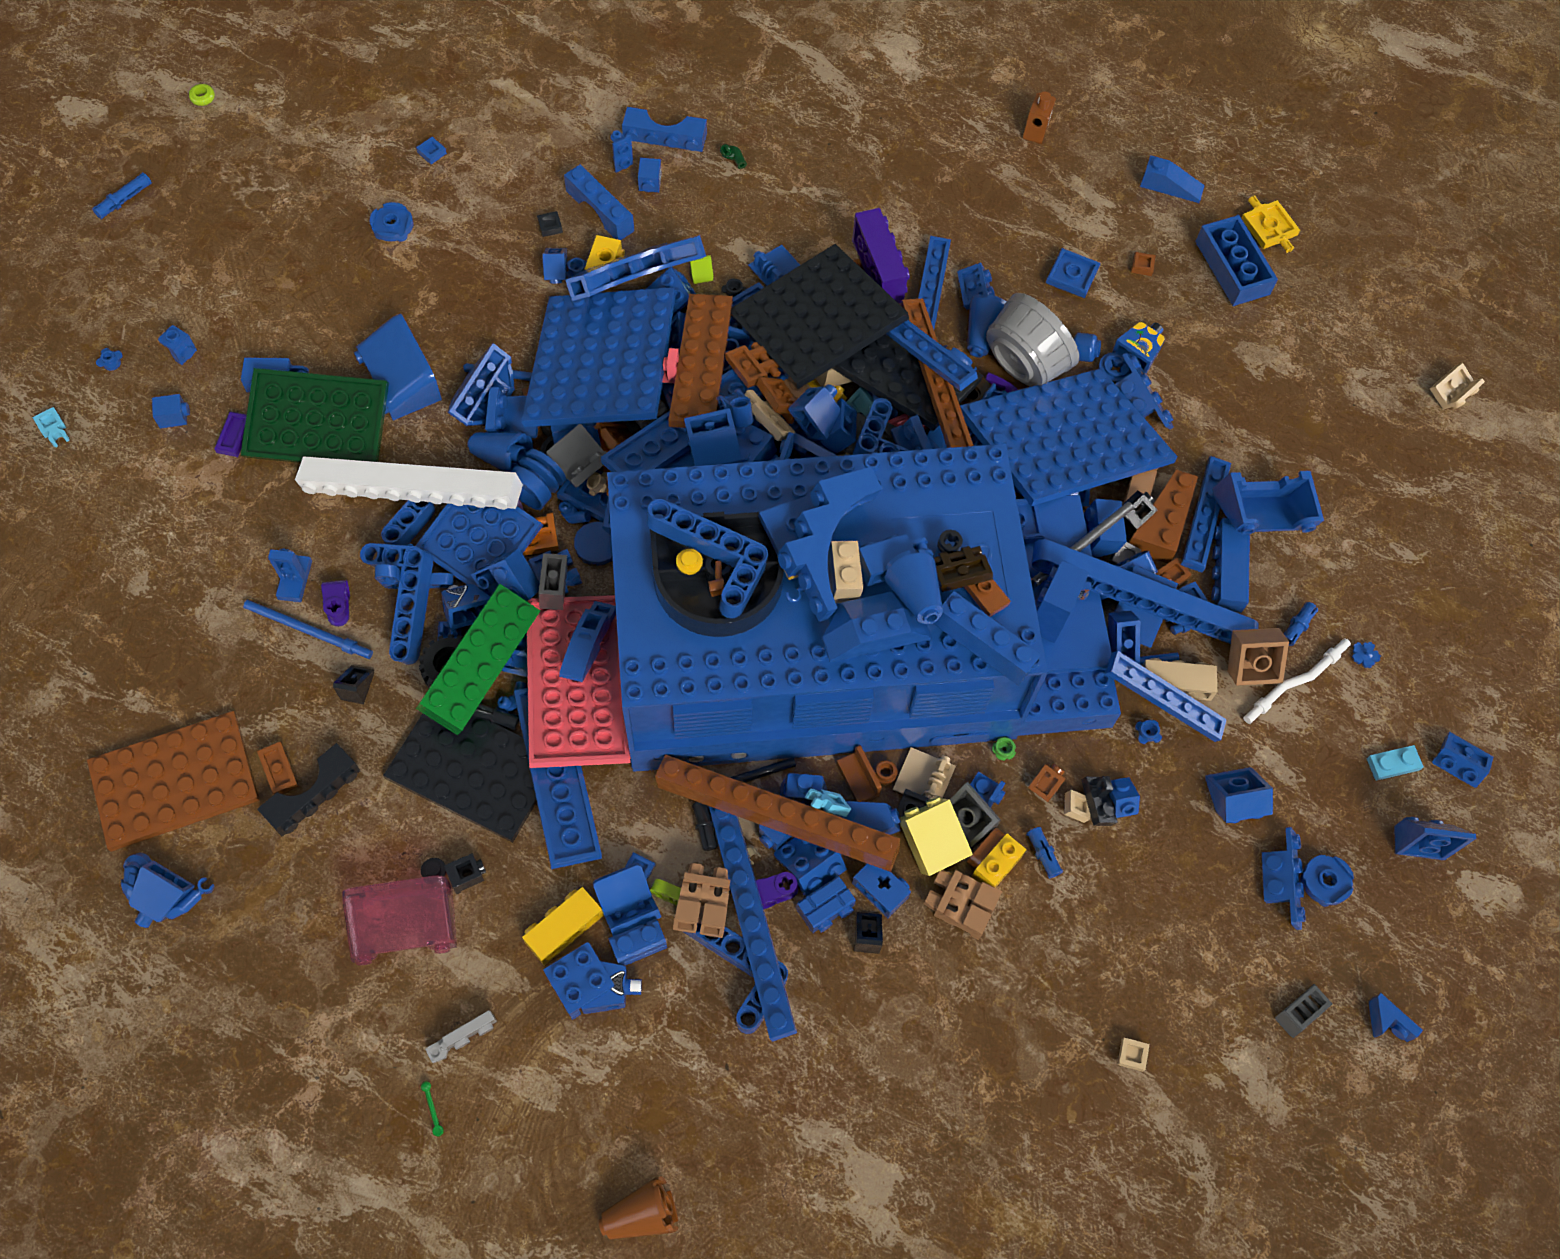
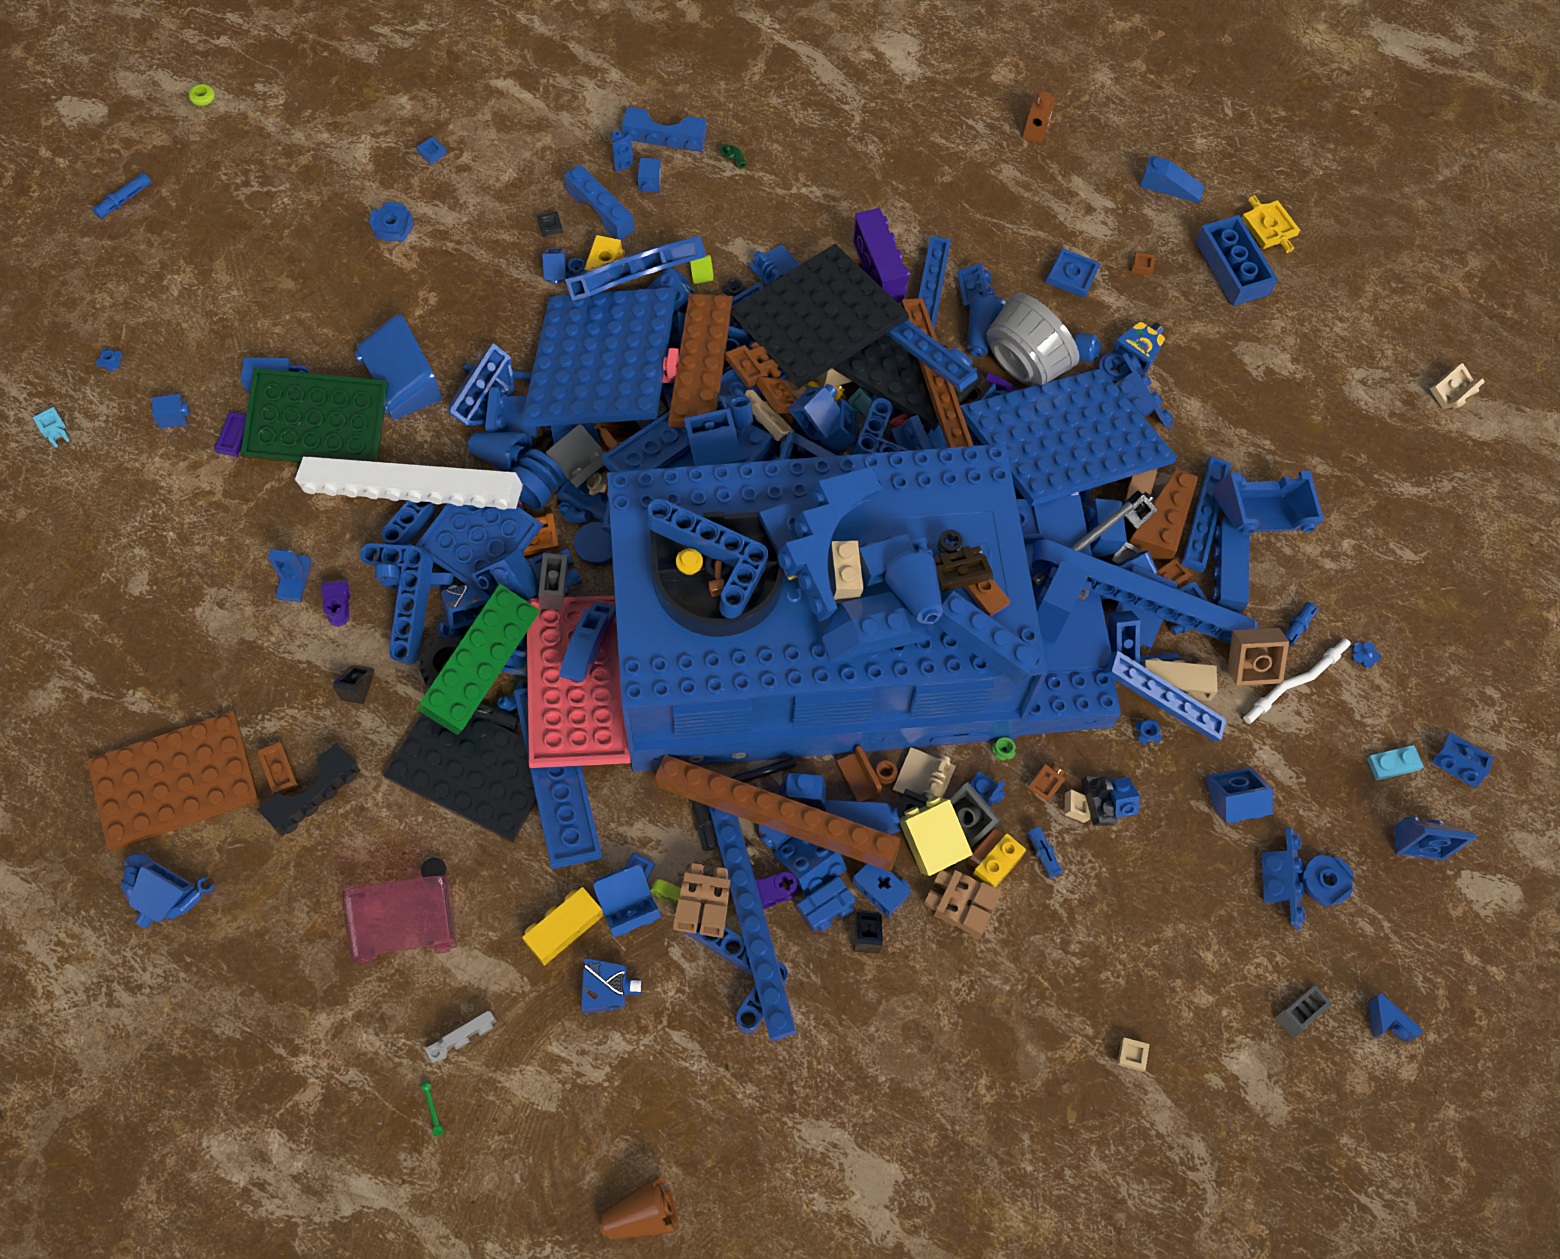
(178, 344): blue bracket -> none
(347, 645): blue bar -> none
(457, 869): black brick -> none
(578, 979): blue bracket -> none
(638, 943): blue brick -> none
(829, 801): medium azure plate -> none

